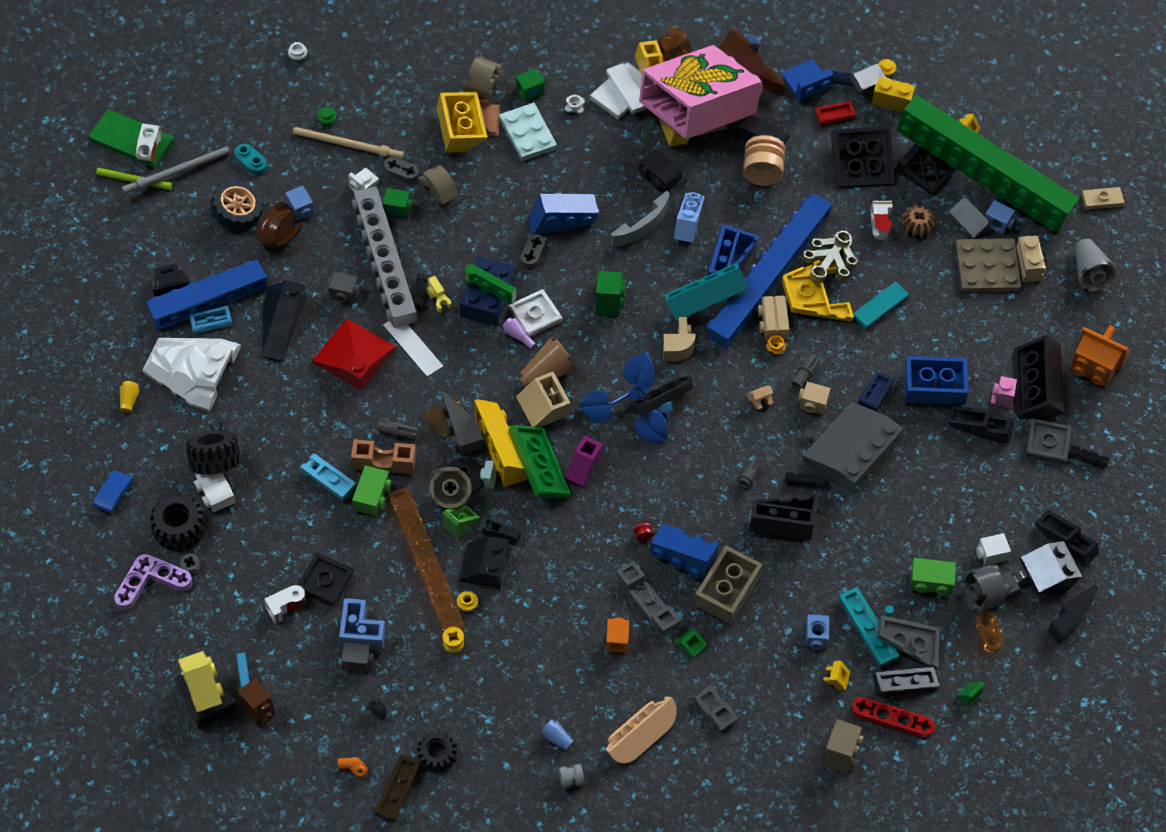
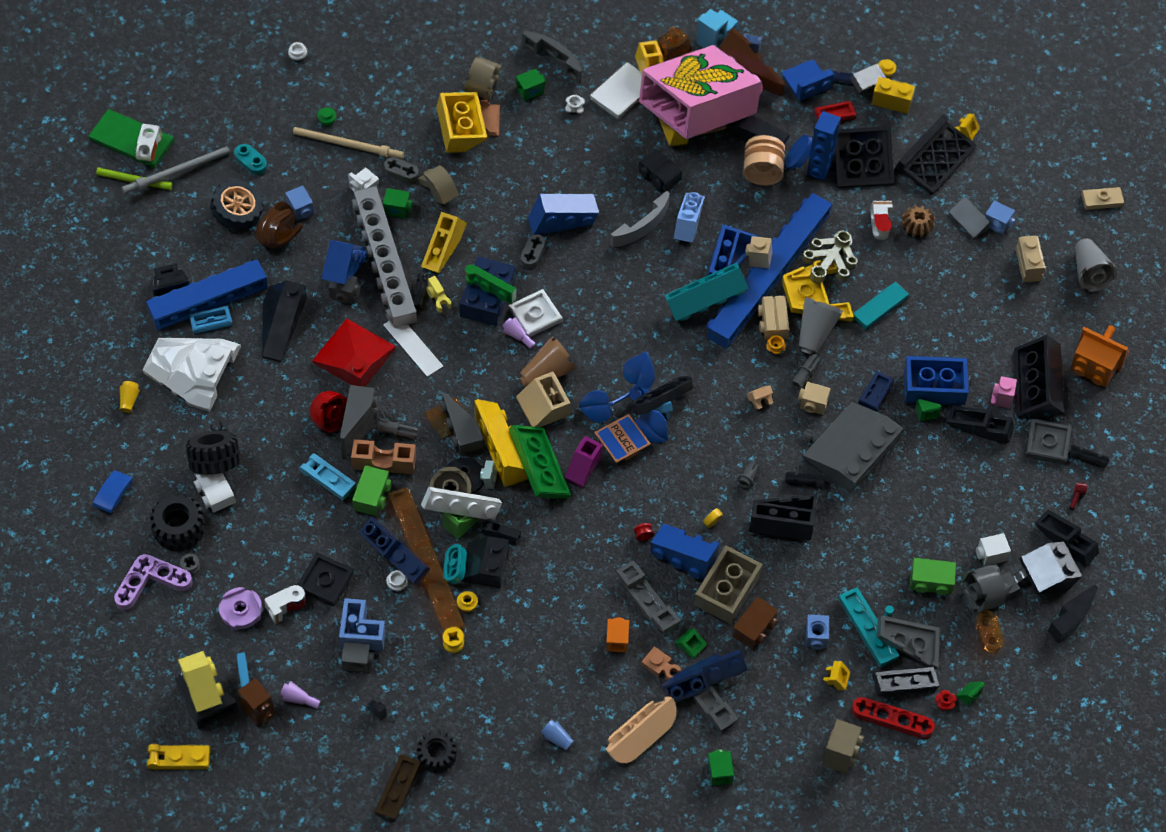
(179, 757): none -> yellow plate
(246, 618): none -> lavender plate
(294, 694): none -> lavender cone
(328, 411): none -> red cylinder
(343, 261): none -> blue wedge
(354, 765): orange arm -> none
(358, 417): none -> dark grey slope
(394, 550): none -> dark blue slope
(396, 581): none -> white plate
(443, 242): none -> yellow slope
(455, 564): none -> teal plate
(461, 503): none -> white plate
(528, 131): light aqua plate -> none
(536, 42): none -> dark grey slope
(571, 776): light grey wheel -> none
(609, 293): green brick -> none
(622, 439): none -> piece
(626, 87): white tile -> none
(658, 663): none -> nougat plate
(679, 346): tan brick -> none
(704, 673): none -> dark blue slope
(713, 518): none -> yellow tile
(714, 28): none -> medium azure brick
(720, 767): none -> green brick
(755, 623): none -> reddish brown brick
(759, 252): none -> tan brick
(799, 153): none -> blue tile
(816, 324): none -> light grey cone
(823, 145): none -> blue brick
(927, 410): none -> green slope
(943, 705): none -> red plate
(986, 164): green brick -> none
(987, 265): dark tan plate -> none
(1080, 489): none -> dark red hand

